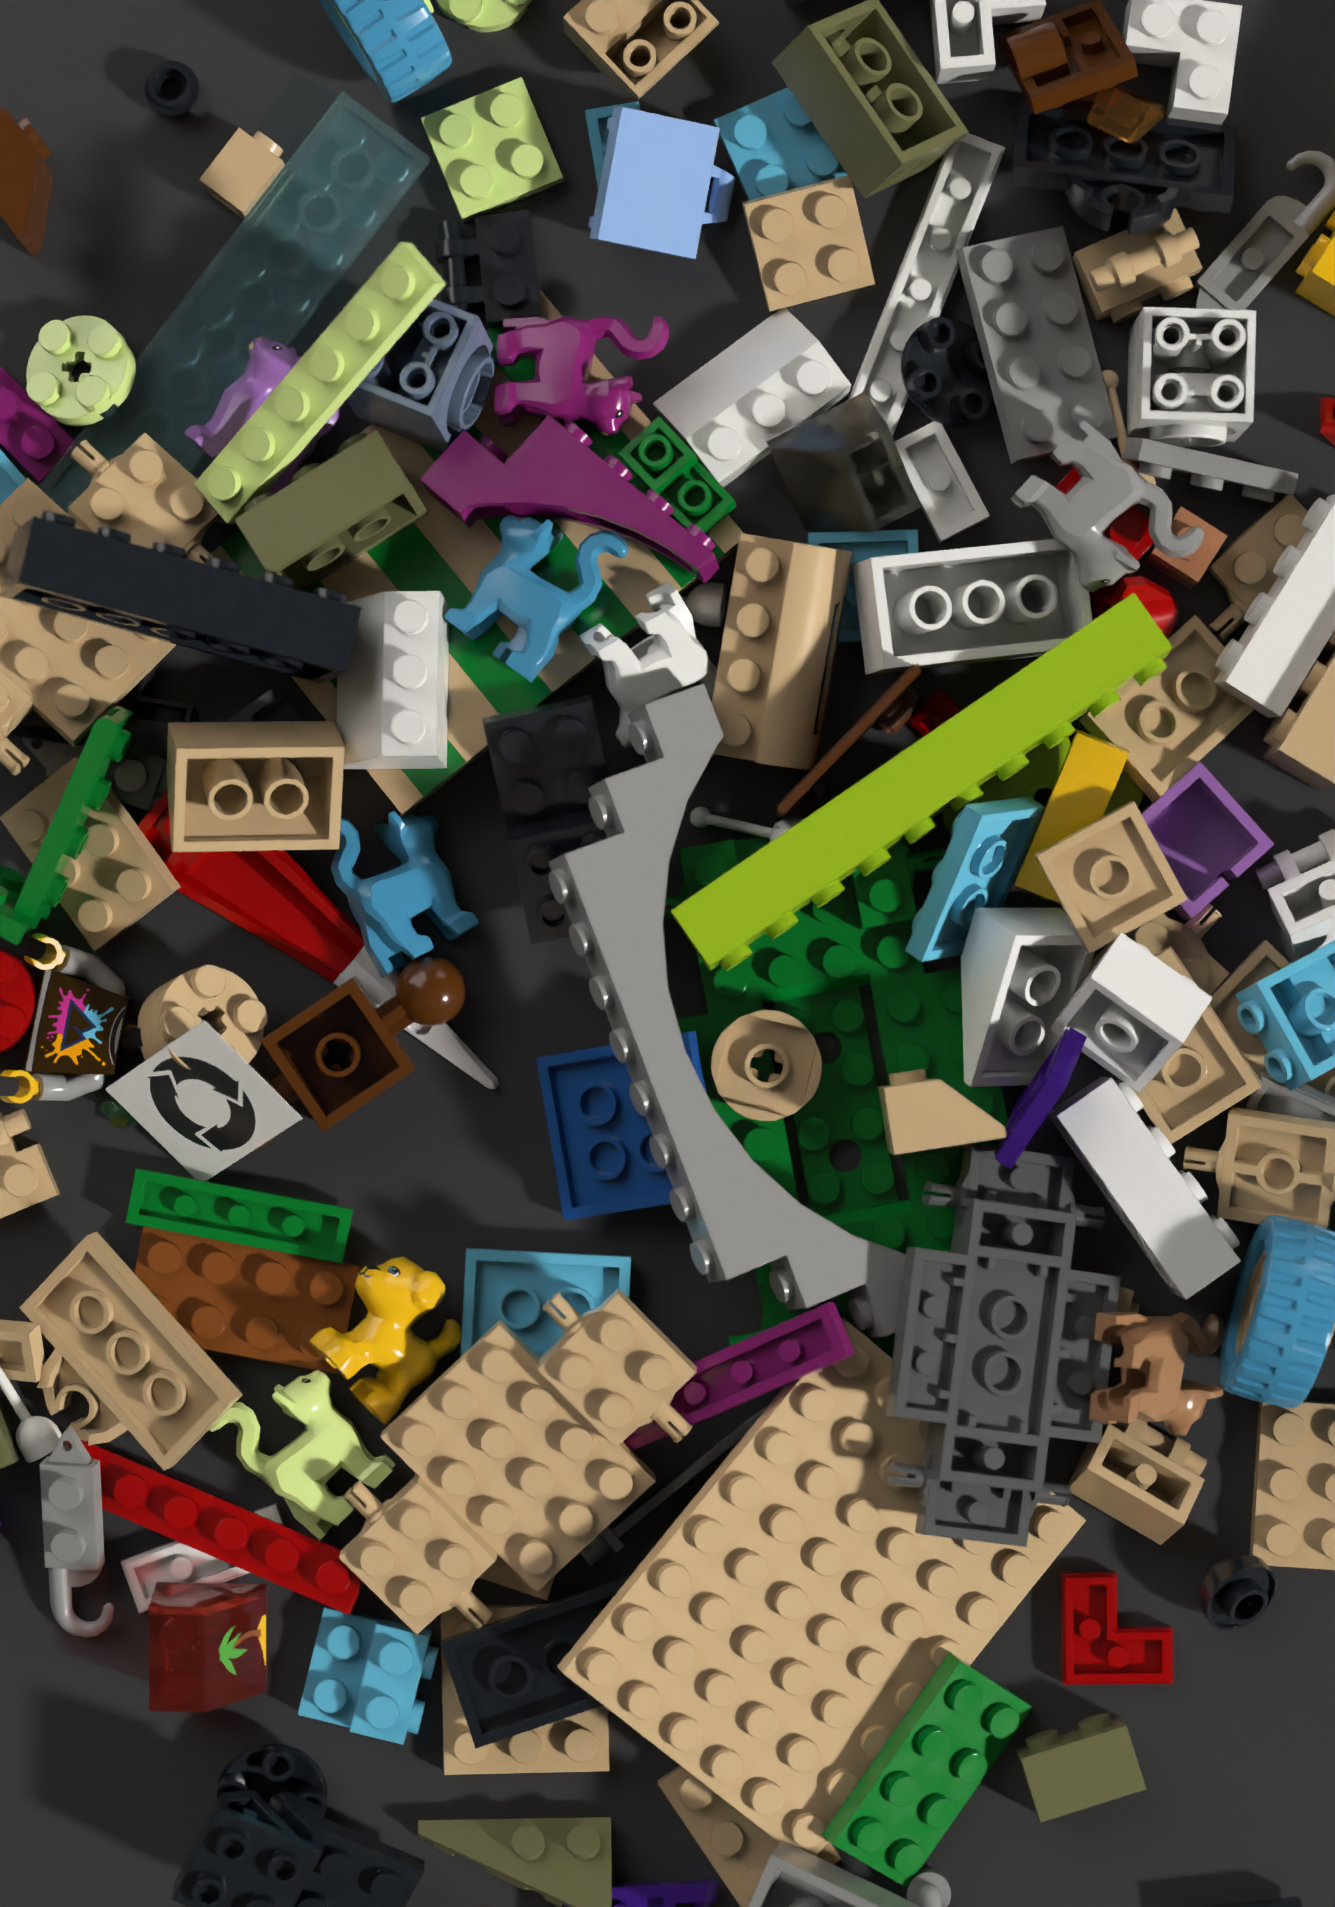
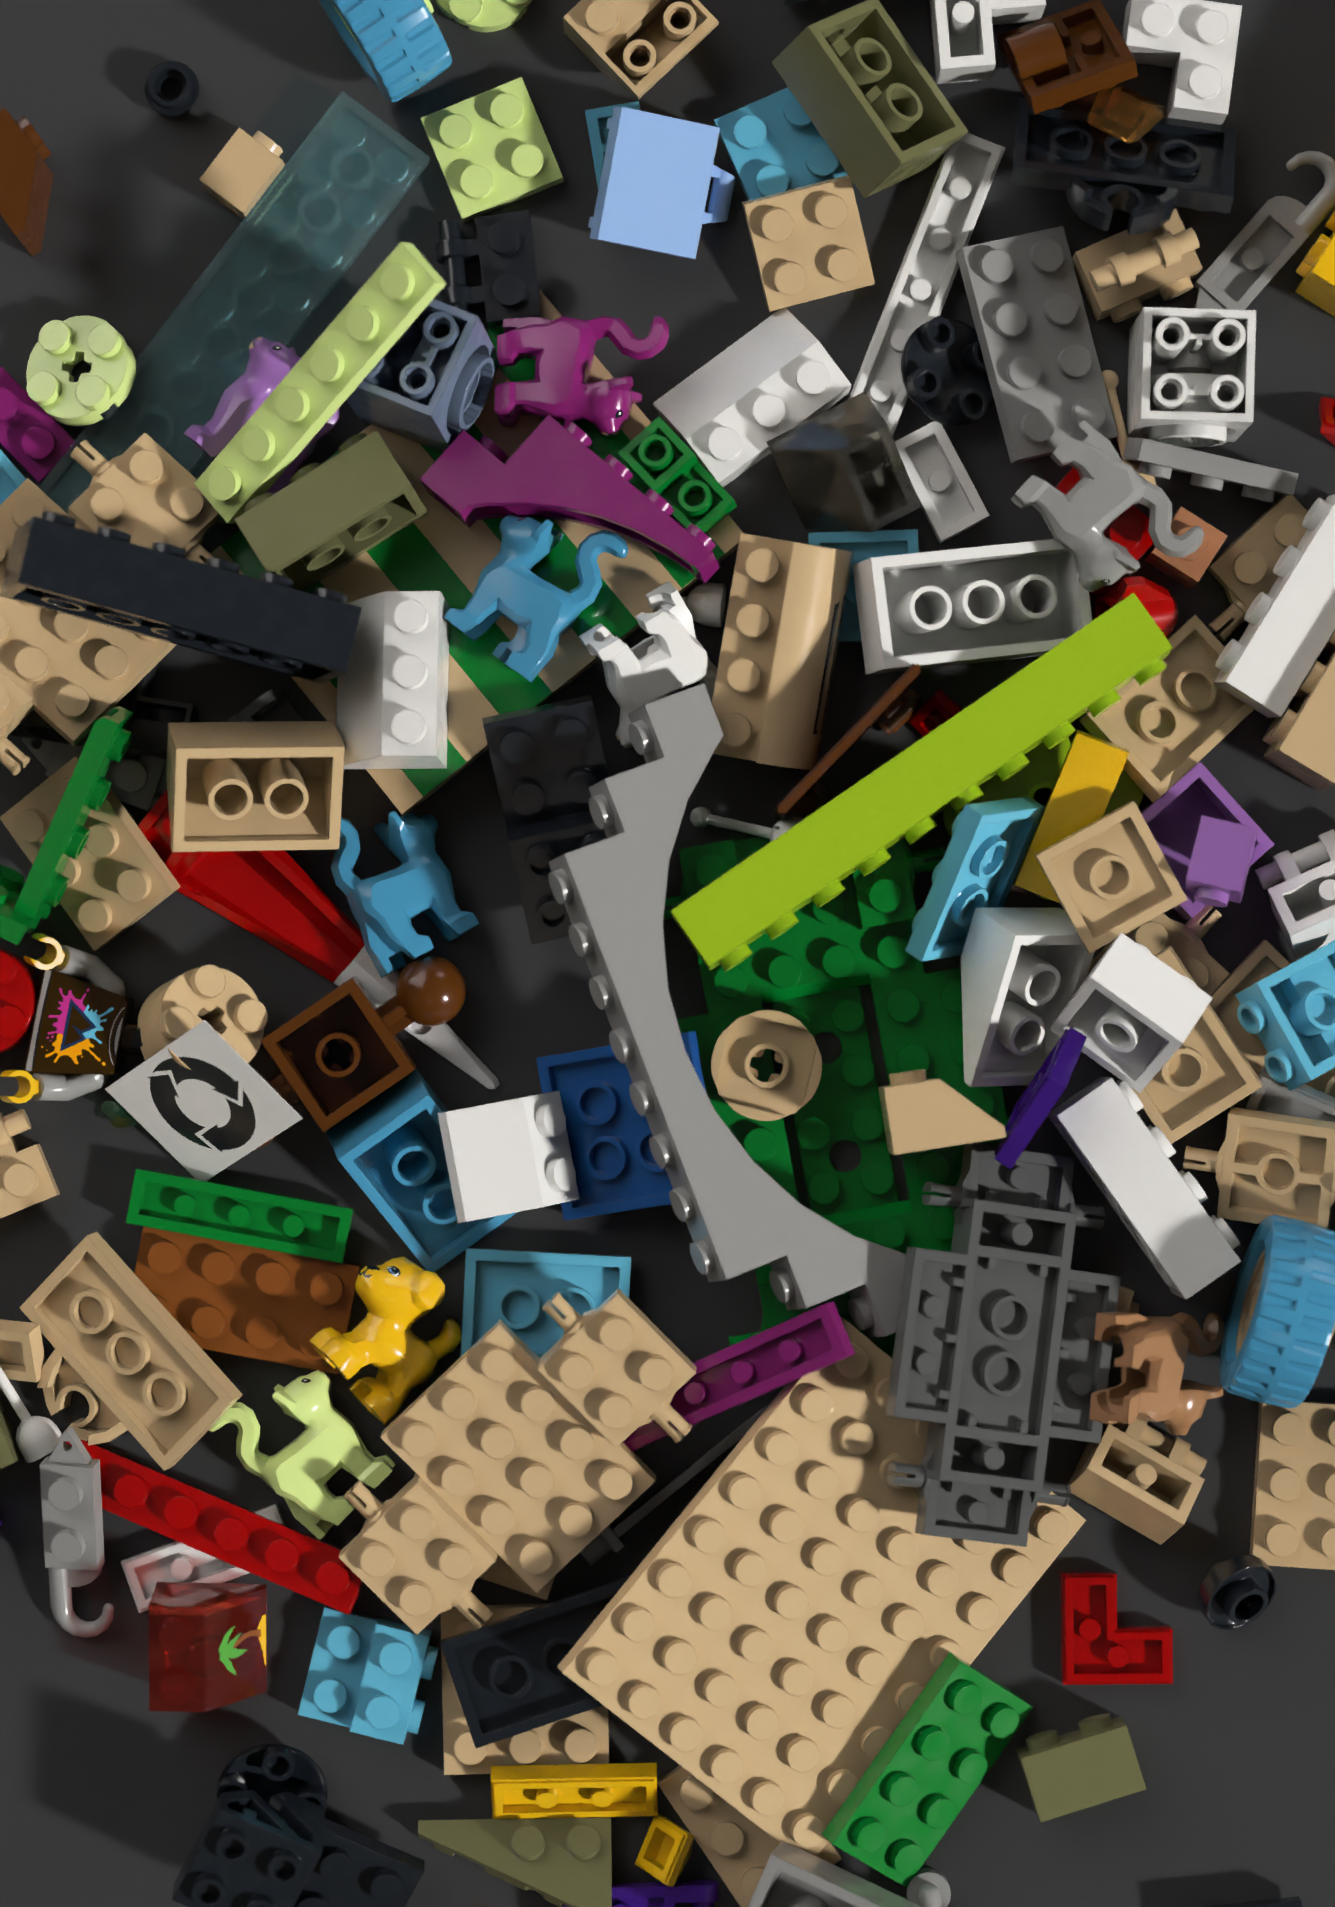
(401, 1166): none -> dark azure slope
(508, 1156): none -> white slope
(574, 1790): none -> yellow tile
(665, 1850): none -> yellow slope
(1220, 861): none -> medium lavender brick

